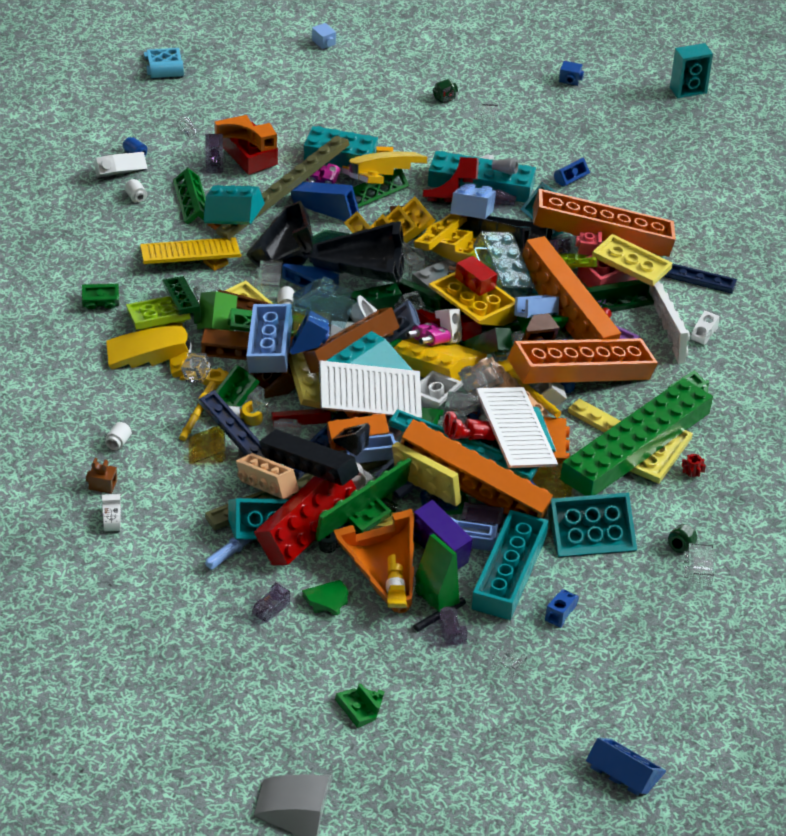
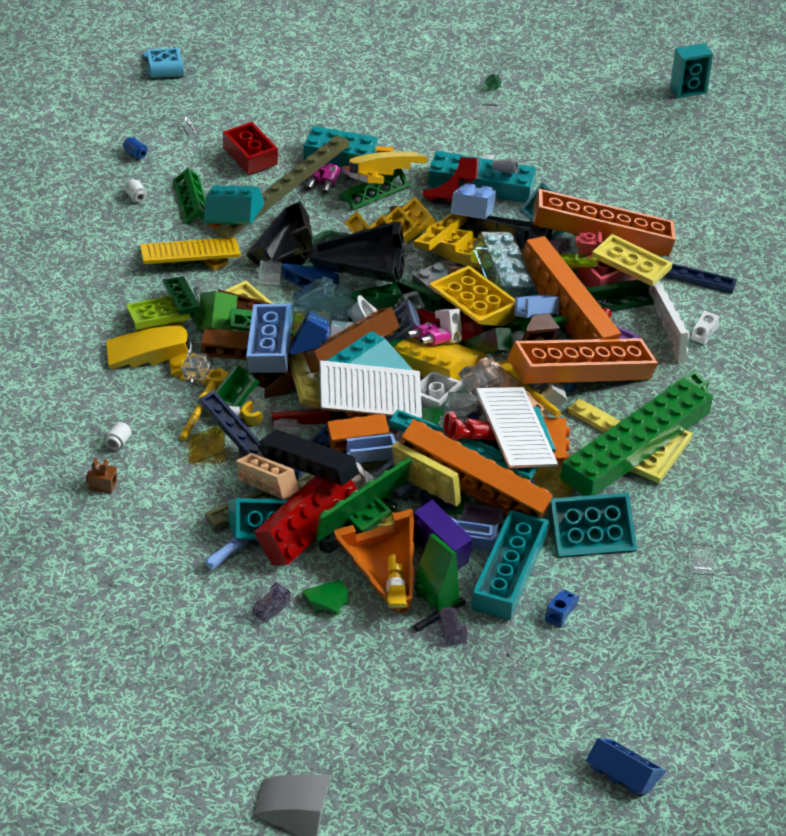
(100, 295): green bracket -> none
(111, 512): white leg -> none
(119, 164): white slope -> none
(214, 153): clear purple brick -> none
(241, 127): orange arch -> none
(285, 295): white brick -> none
(323, 36): light blue brick -> none
(327, 198): blue slope -> none
(354, 438): black slope -> none
(360, 704): green slope -> none
(445, 90): dark green head -> none
(476, 275): red brick -> none
(493, 82): none -> clear green plate
(504, 198): clear purple cone -> none
(571, 73): blue brick -> none
(571, 172): blue brick -> none
(681, 537): dark green head -> none
(693, 465): red gear -> none

